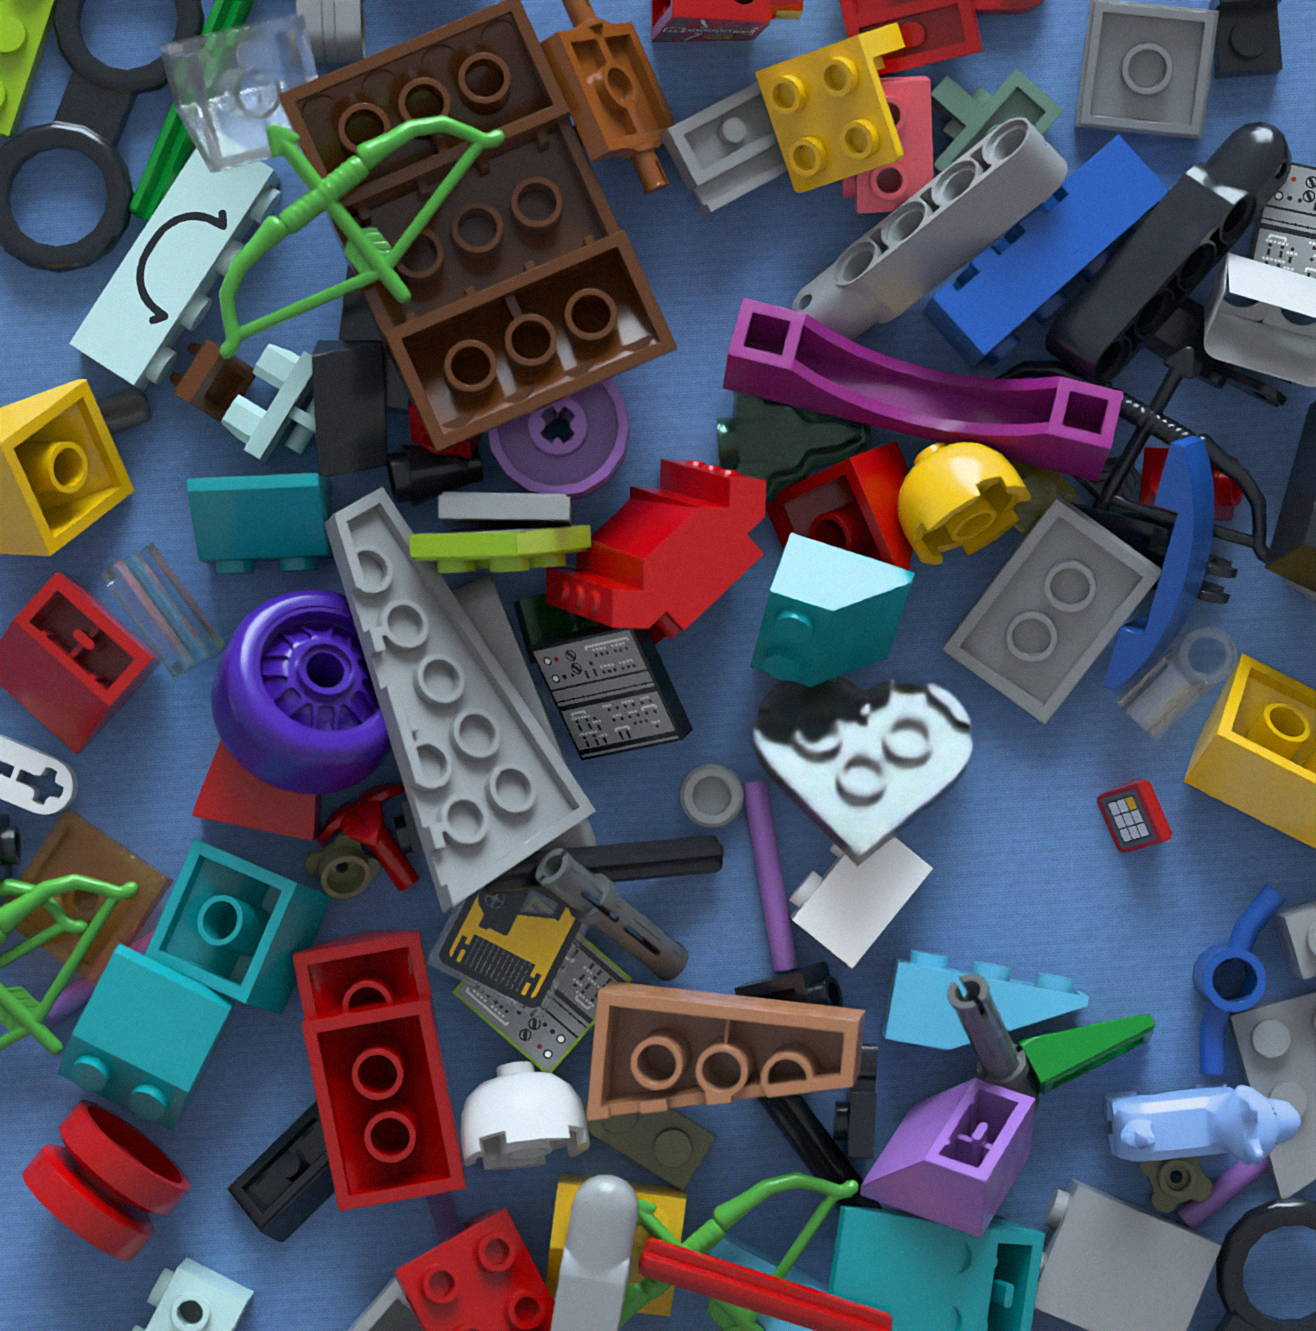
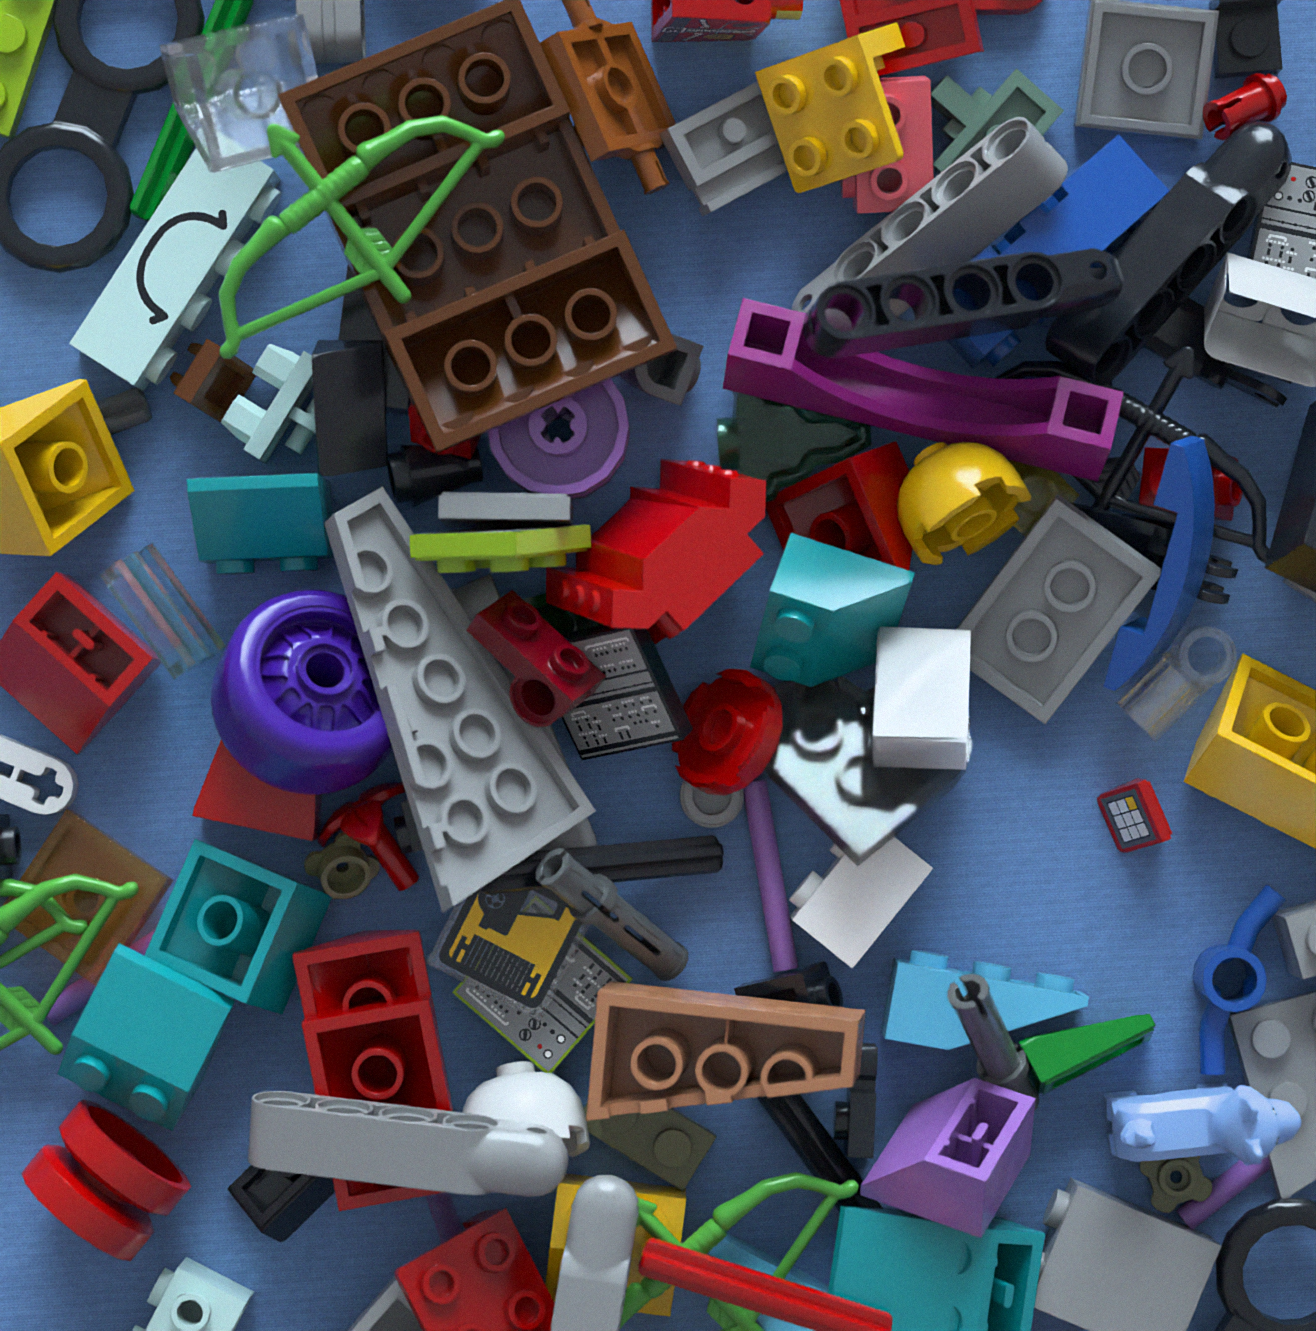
(403, 1145): none -> light grey piece
(547, 667): none -> dark red plate
(669, 375): none -> dark grey plate
(732, 734): none -> red tile
(921, 698): none -> white piece
(1061, 280): none -> black piece
(1256, 100): none -> red pin

